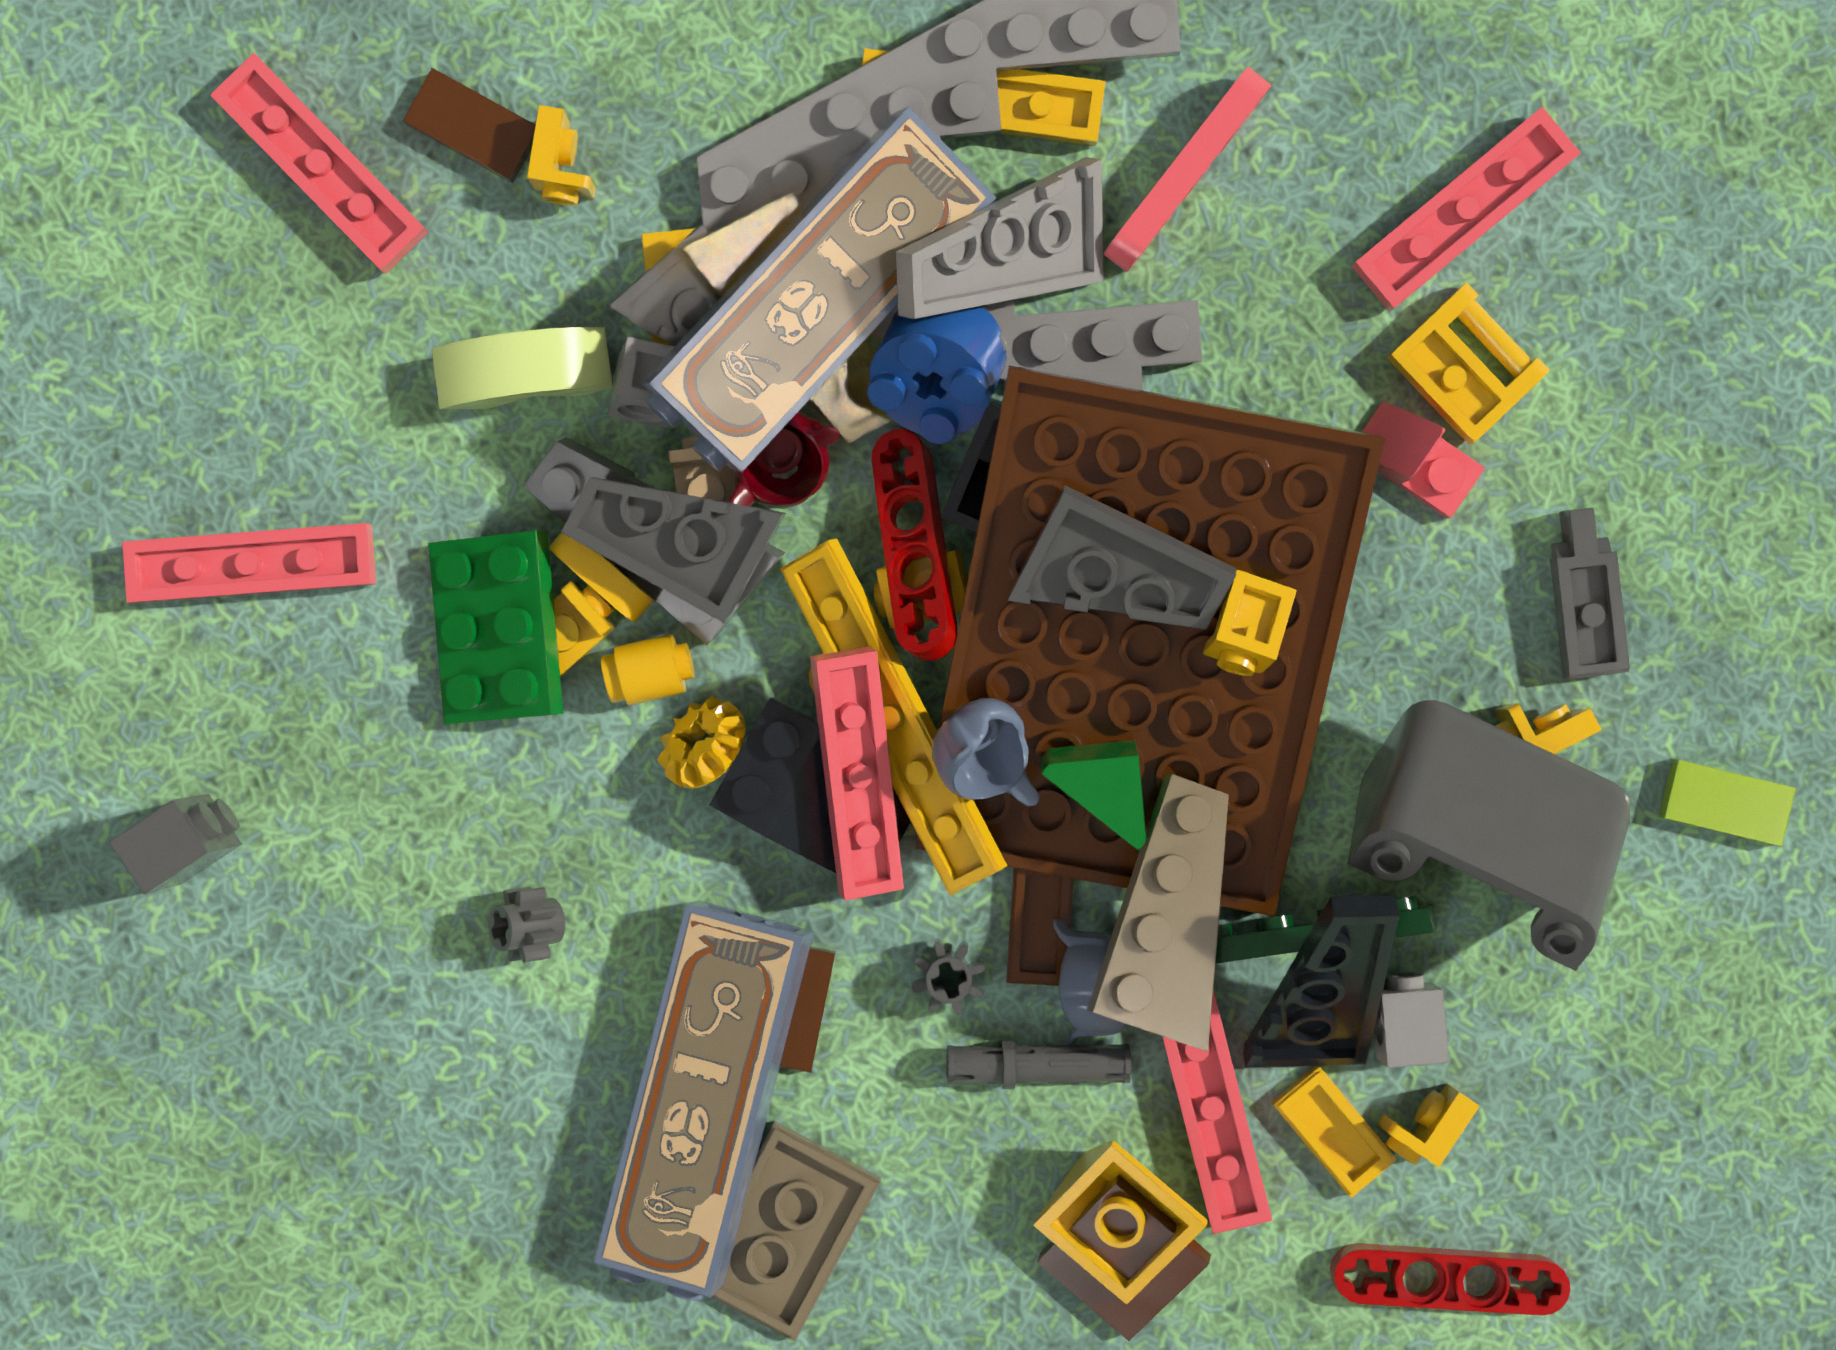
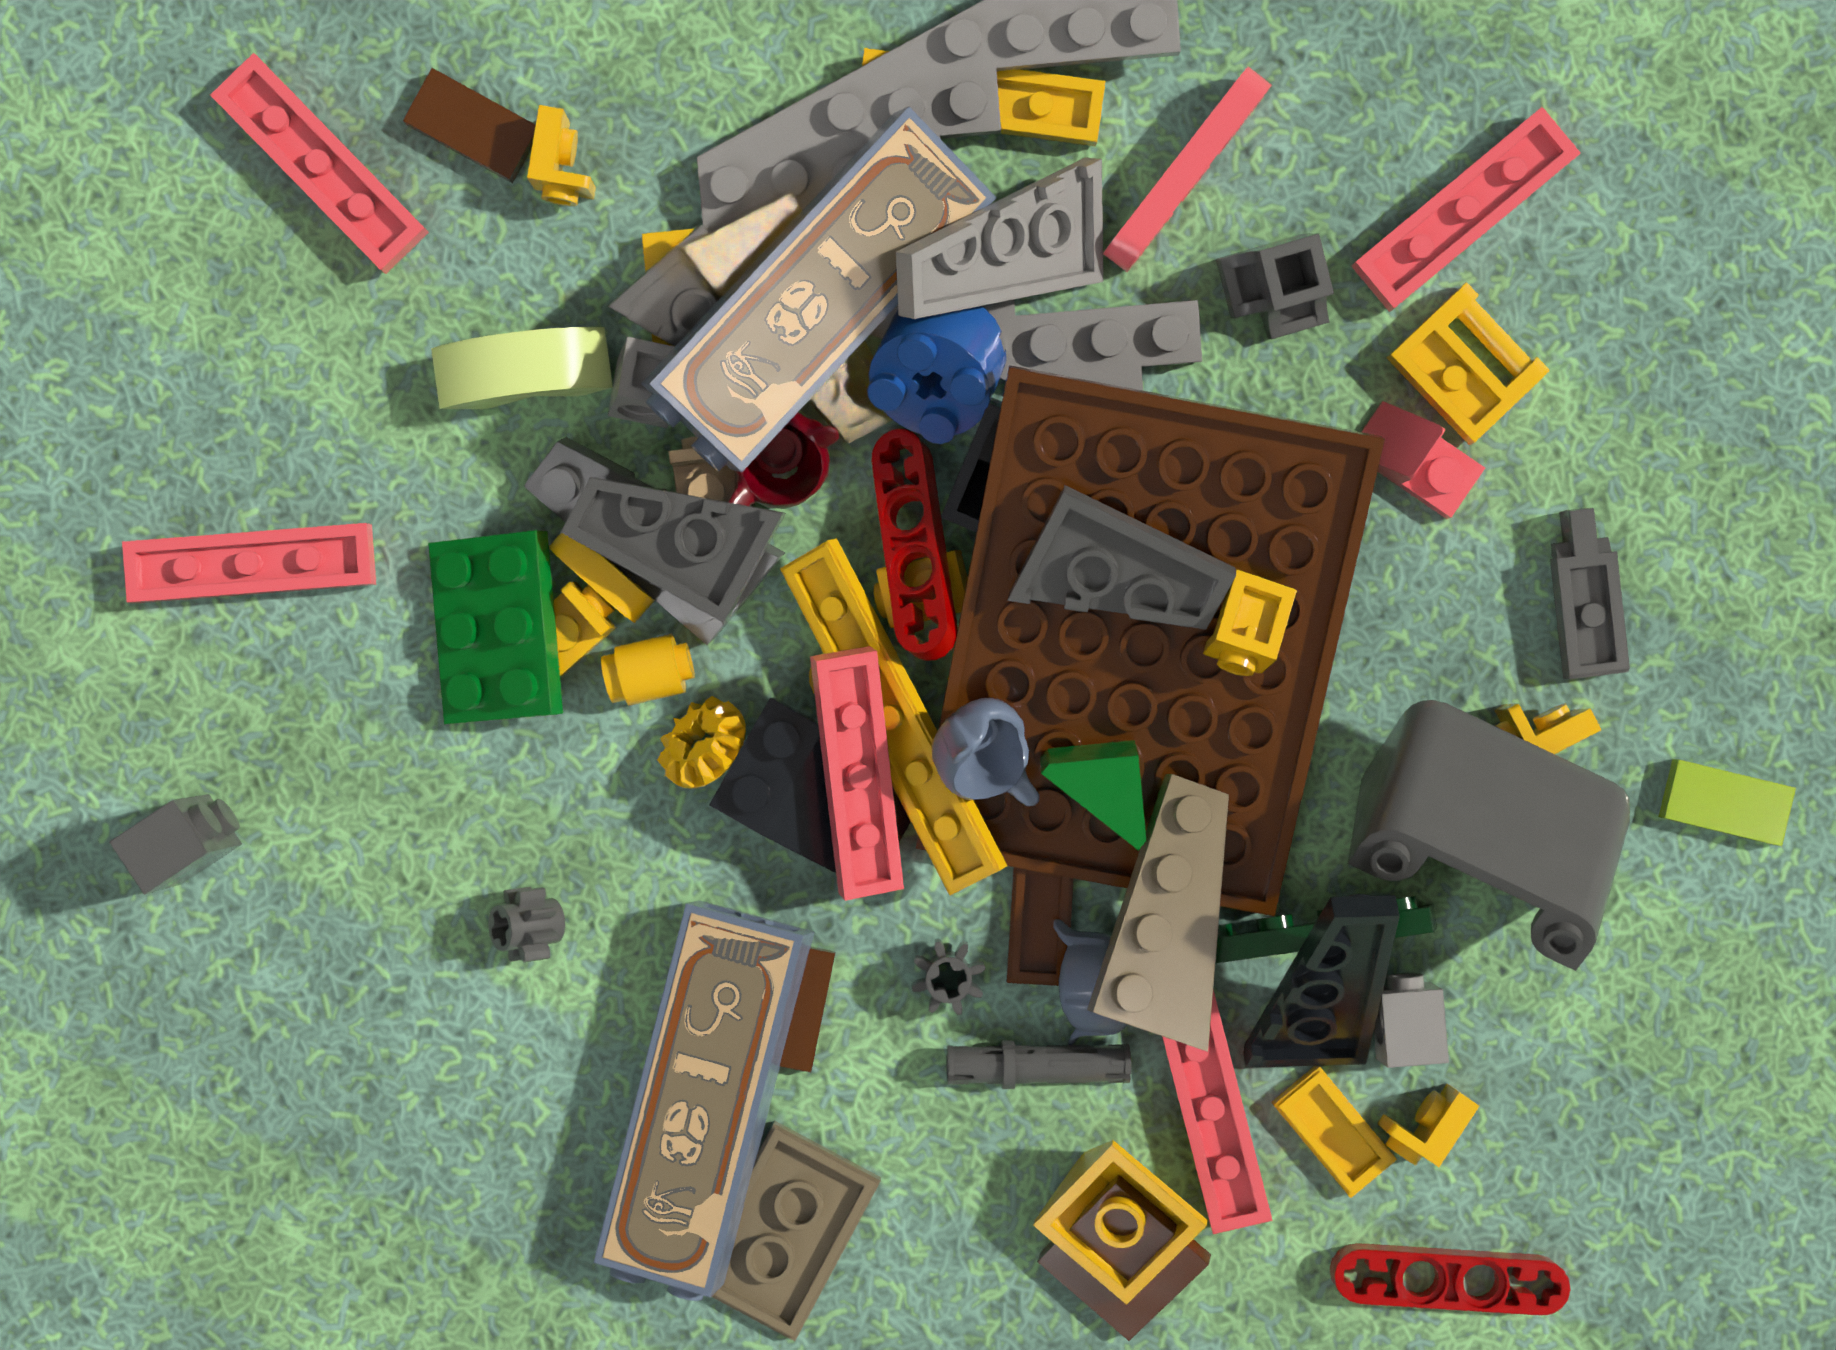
(1281, 281): none -> dark grey brick

